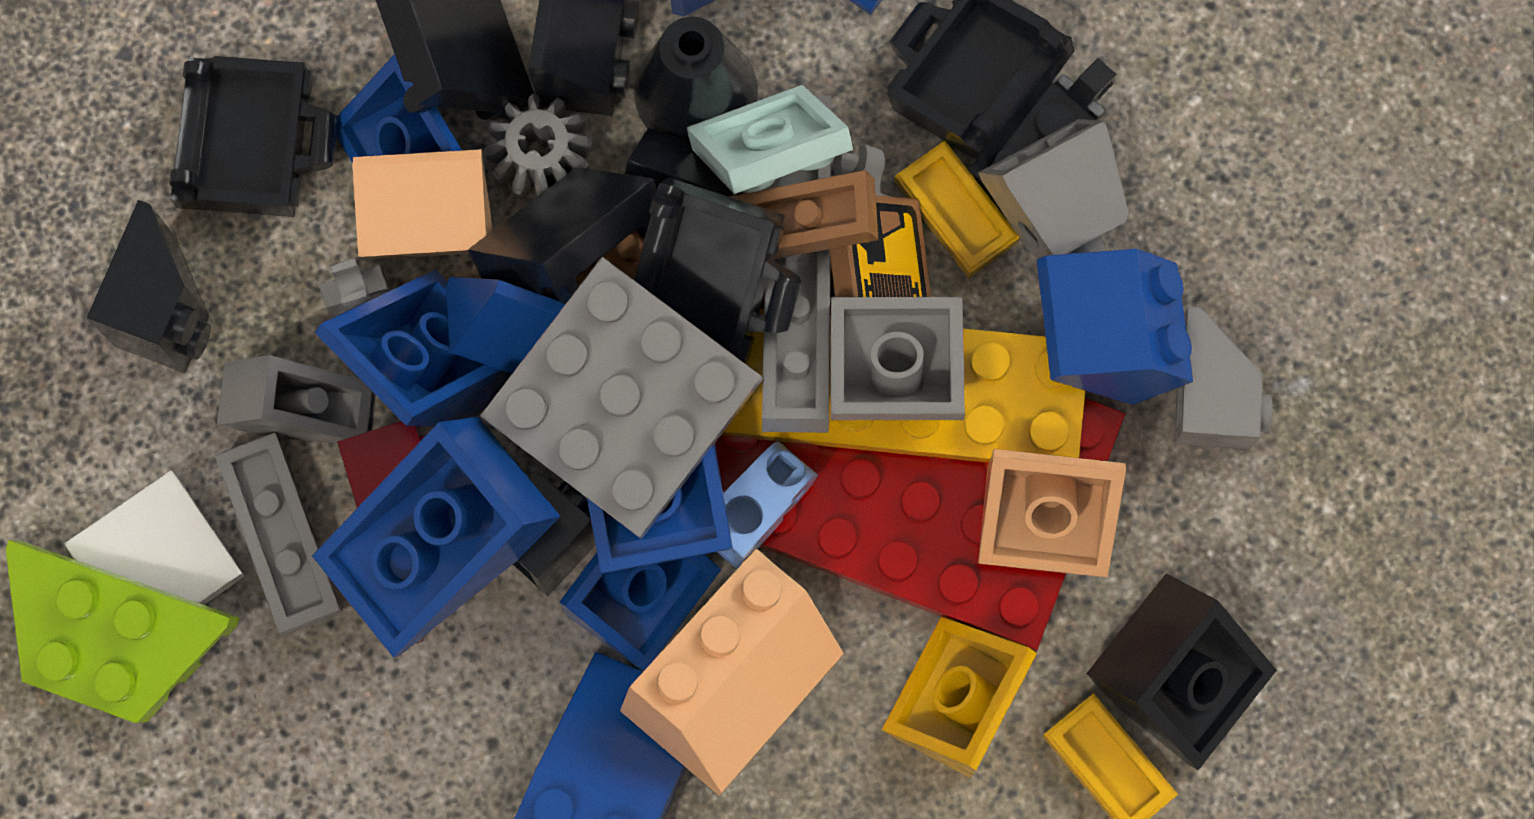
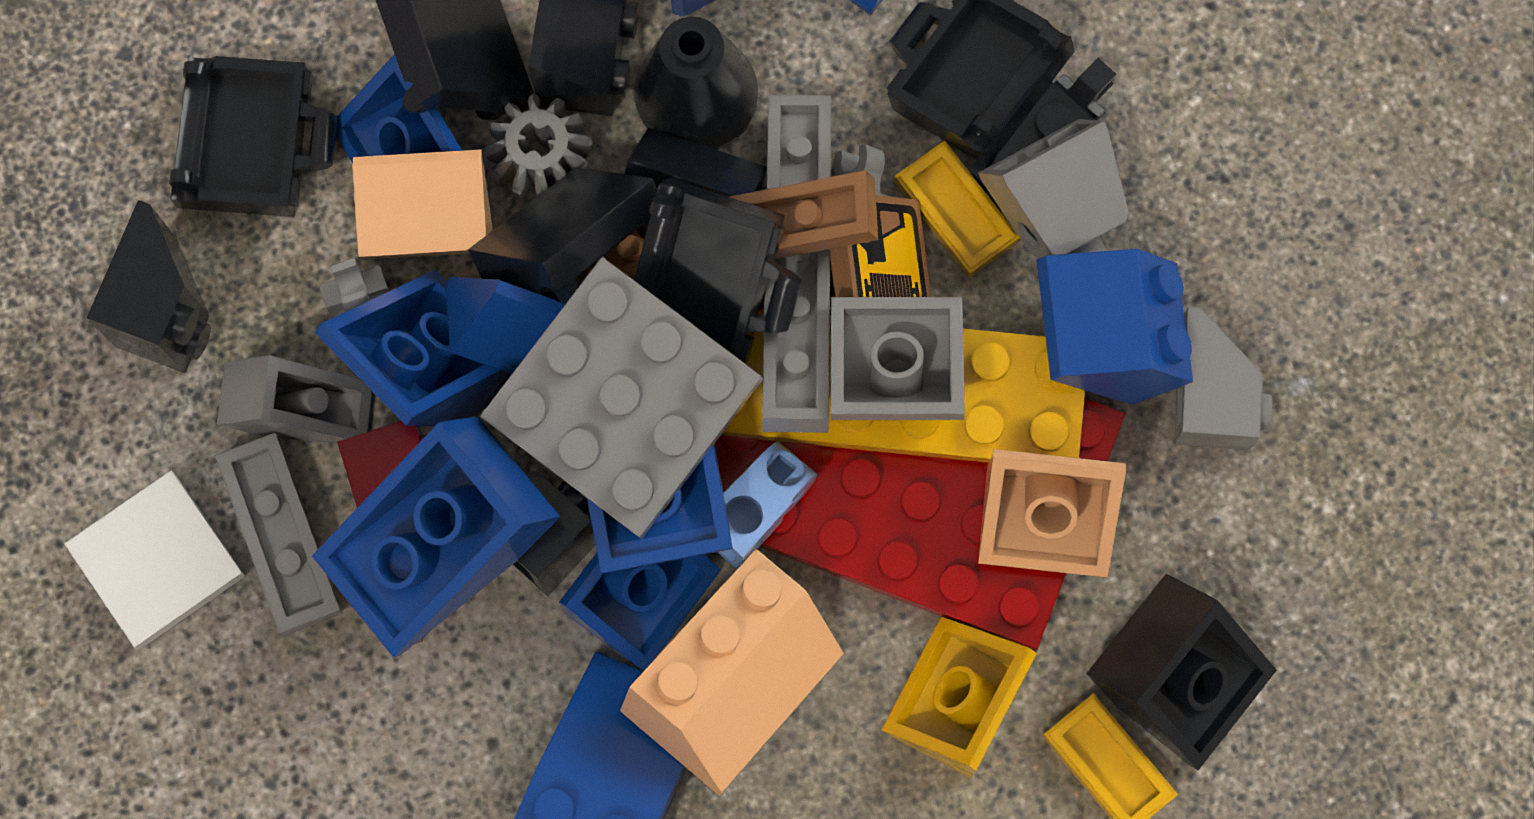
(104, 634): lime wing -> none
(770, 140): light aqua plate -> none

